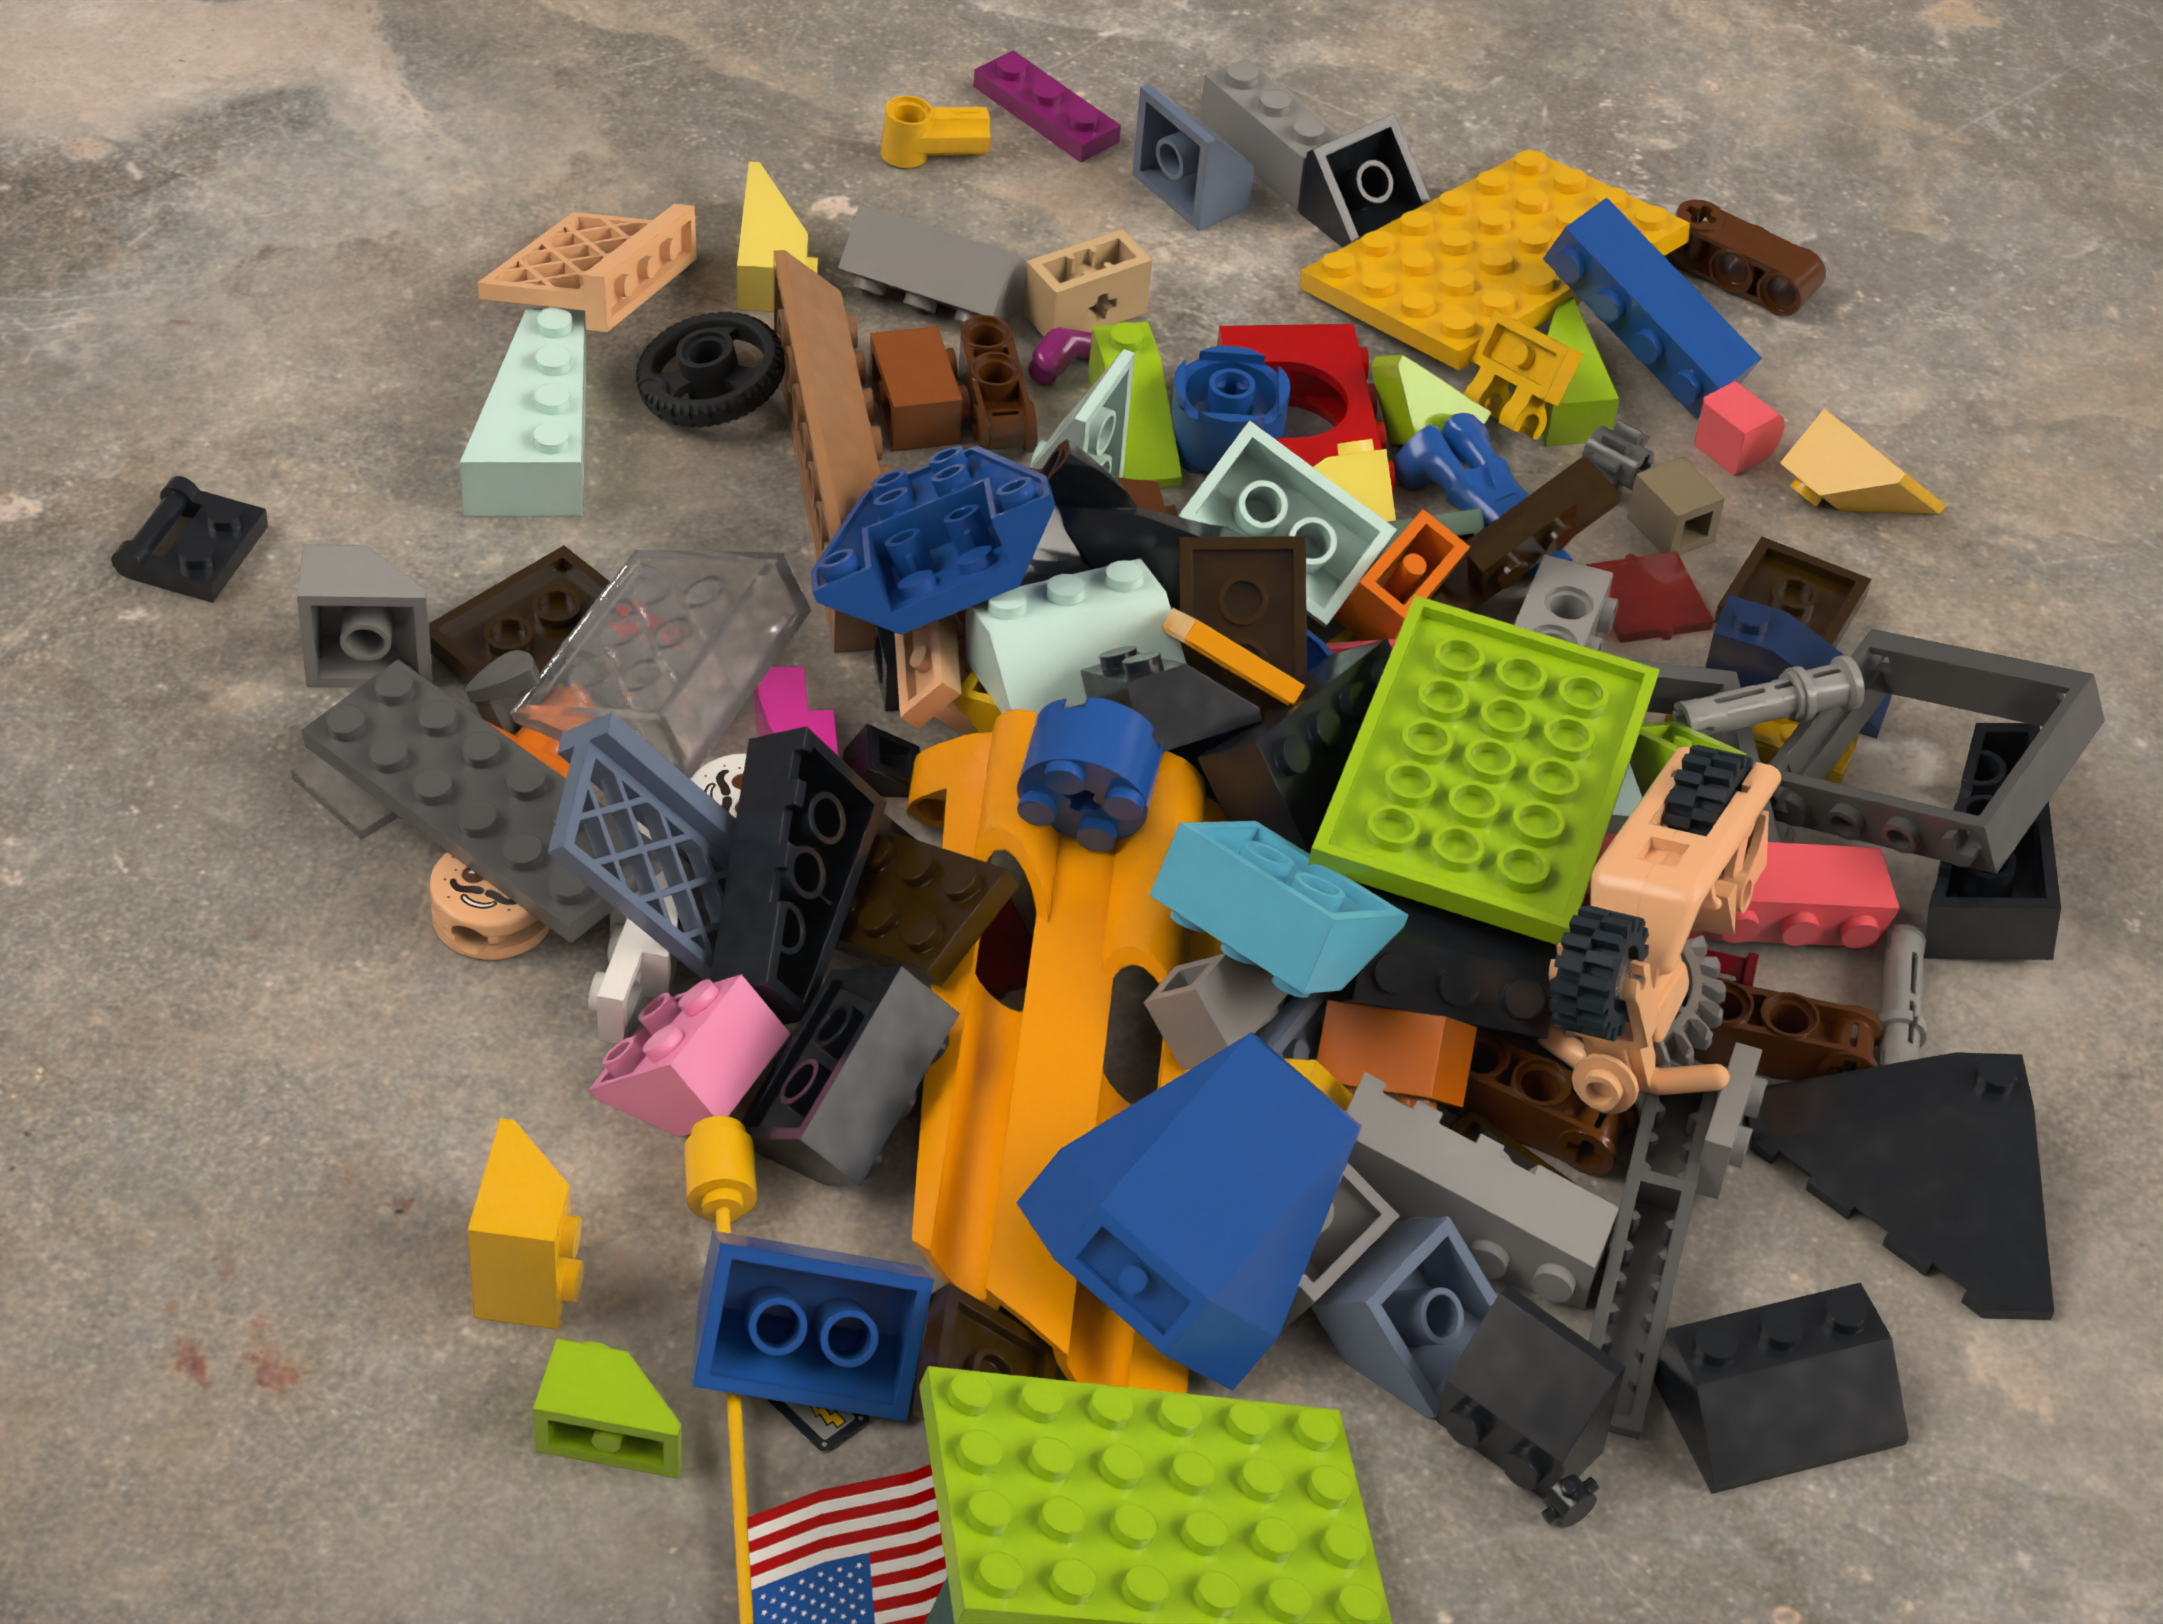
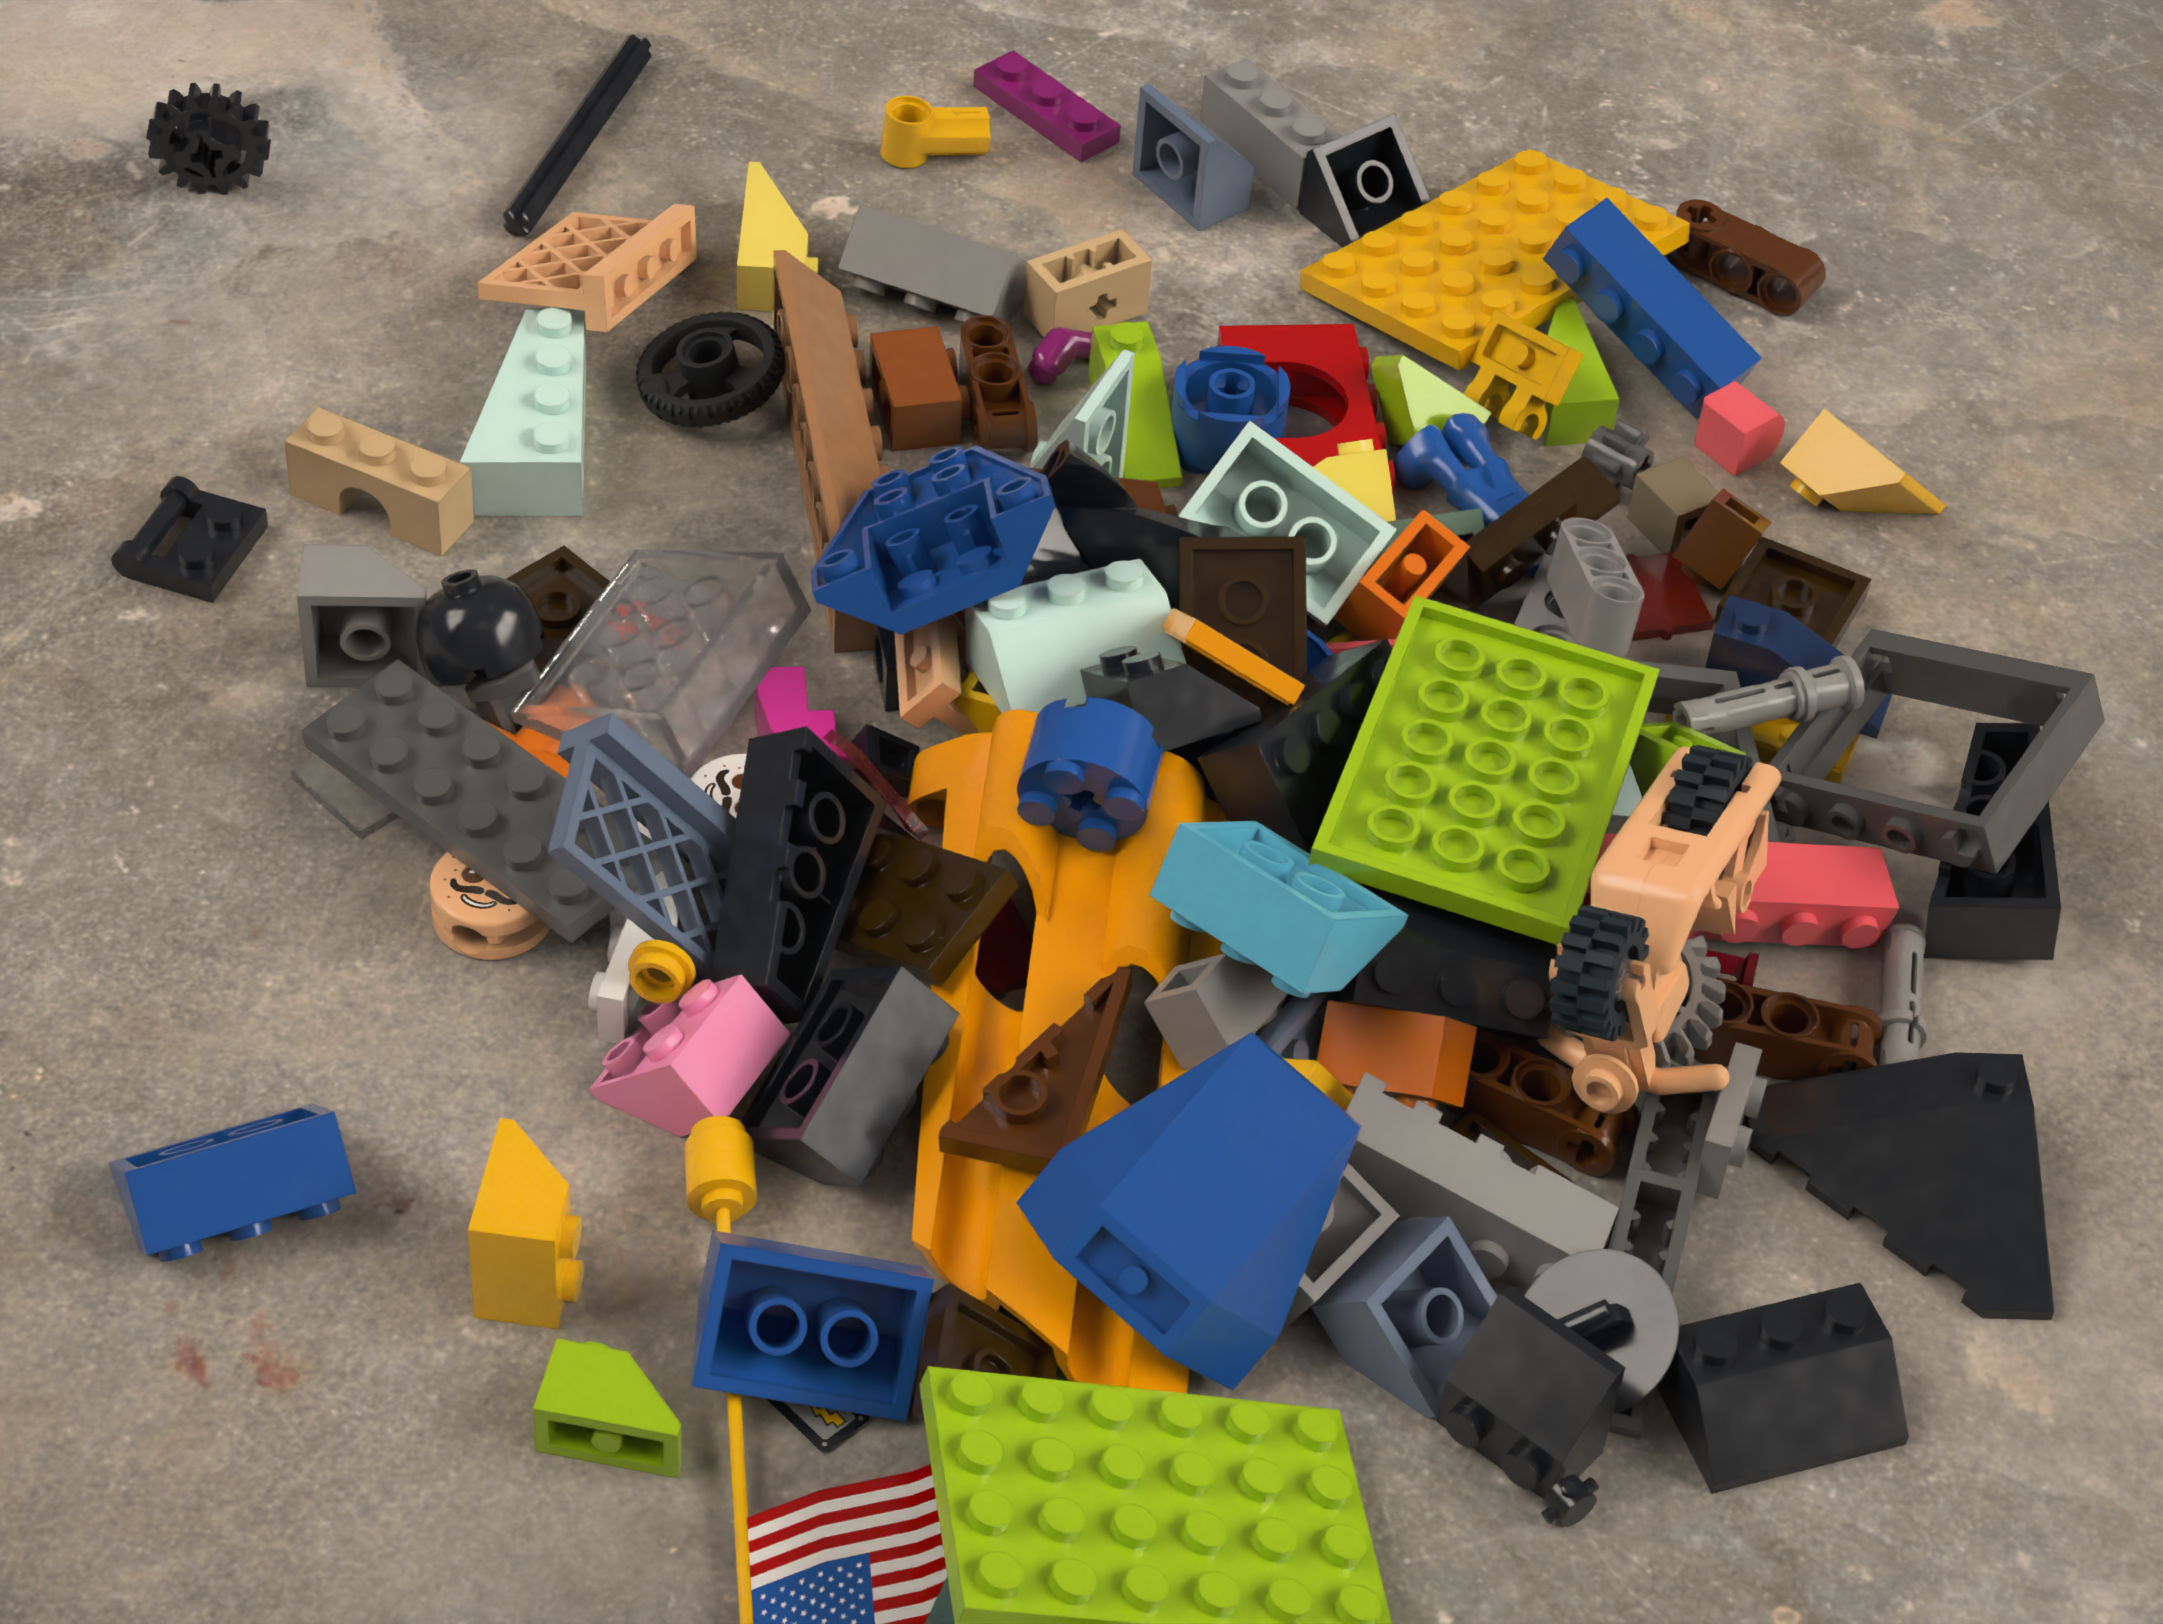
(208, 139): none -> black gear
(234, 1181): none -> blue slope
(421, 491): none -> tan arch
(476, 626): none -> black cylinder
(576, 136): none -> black axle
(660, 971): none -> yellow plate
(895, 806): none -> clear red piece
(1048, 1090): none -> reddish brown wing
(1595, 586): none -> light grey beam
(1617, 1308): none -> shield
(1720, 540): none -> reddish brown brick

